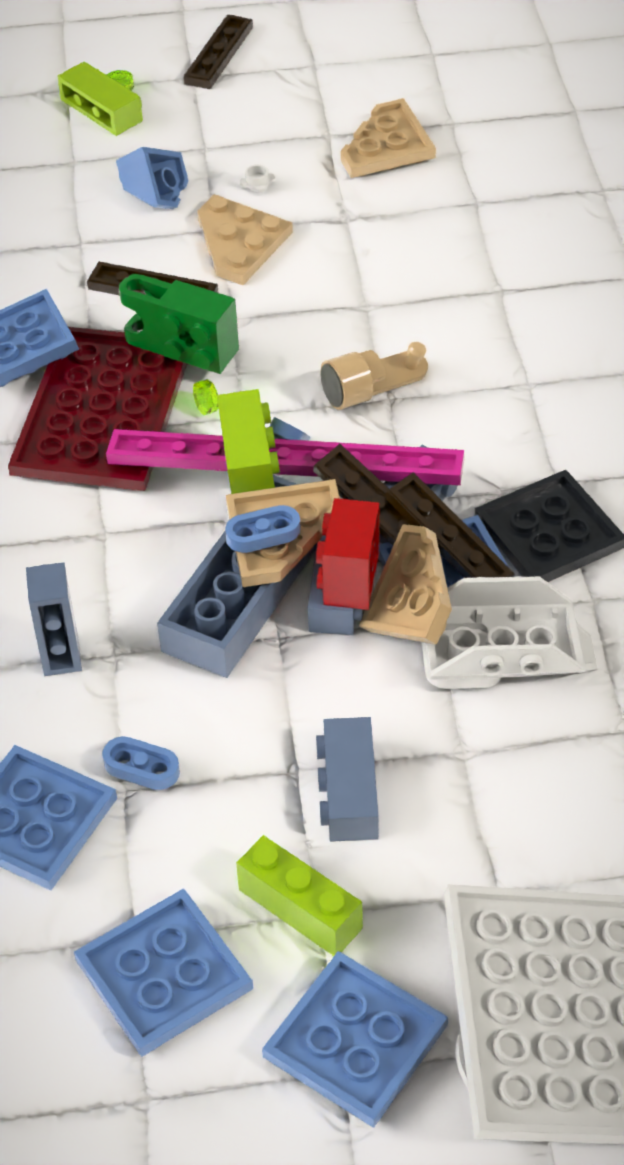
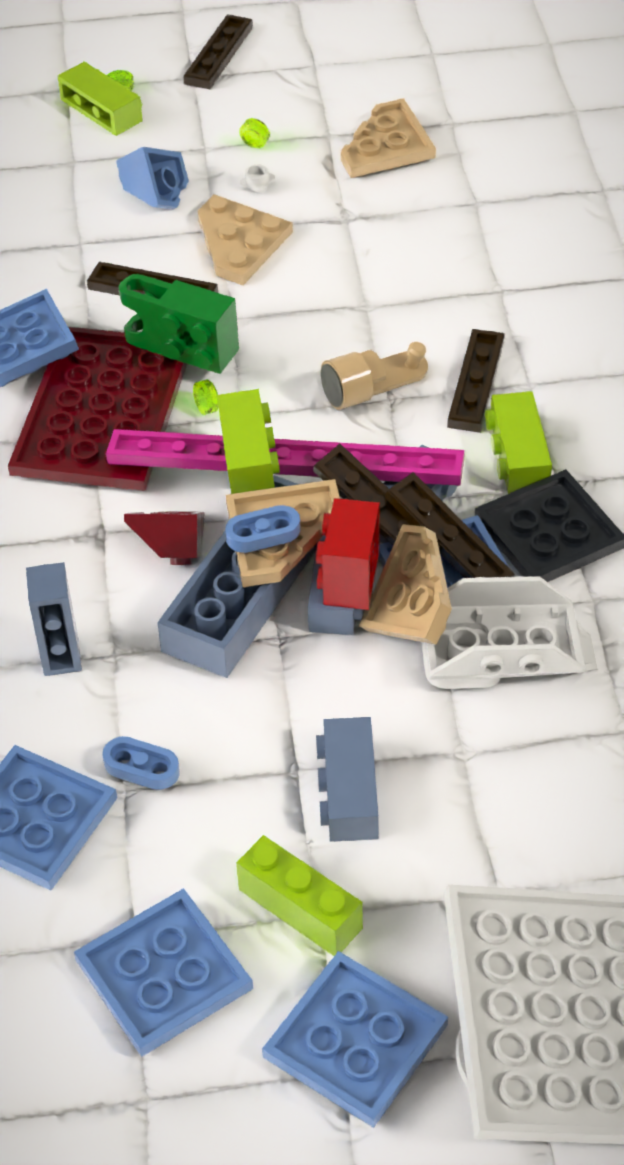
(170, 533): none -> dark red slope
(254, 133): none -> clear neon green tile
(286, 431): medium blue plate -> none
(476, 380): none -> dark brown tile
(518, 439): none -> lime brick

